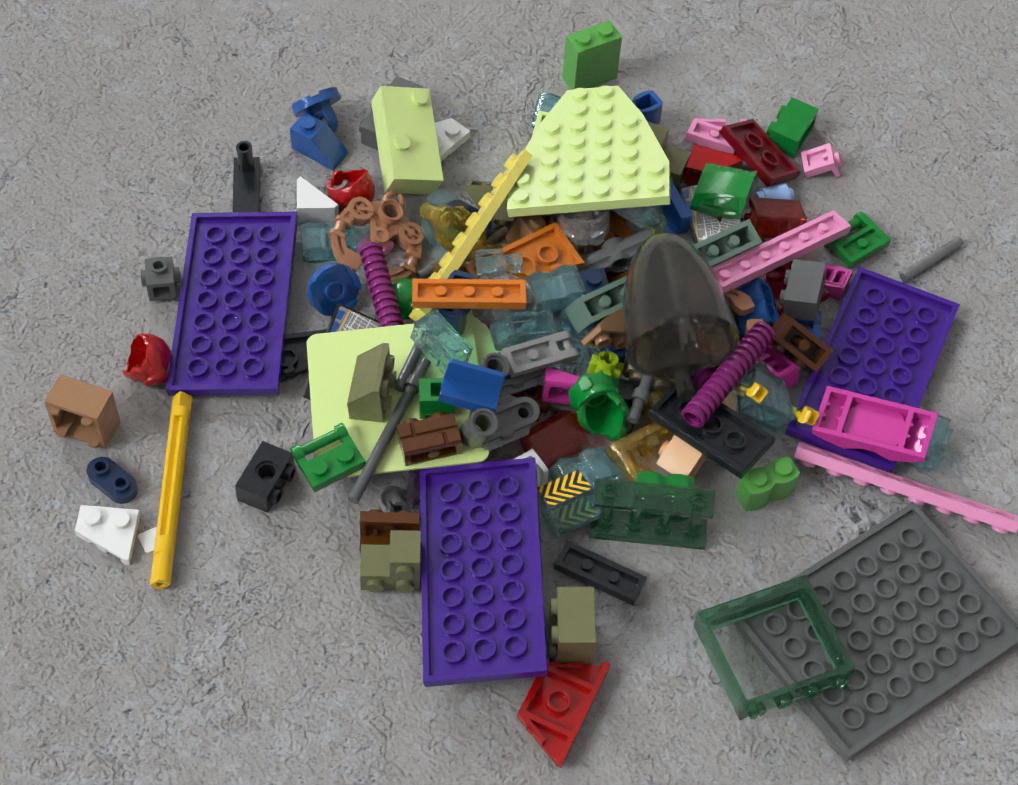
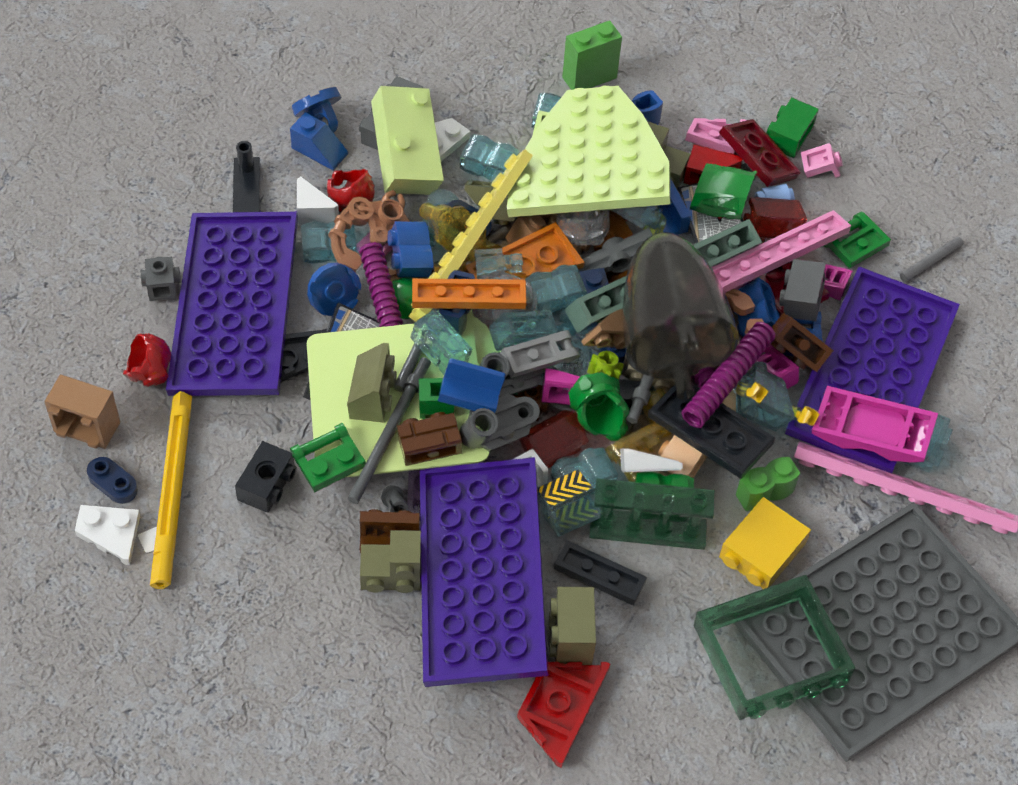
(411, 249): none -> blue brick
(485, 156): none -> clear light blue brick
(639, 461): none -> white slope
(764, 543): none -> yellow brick

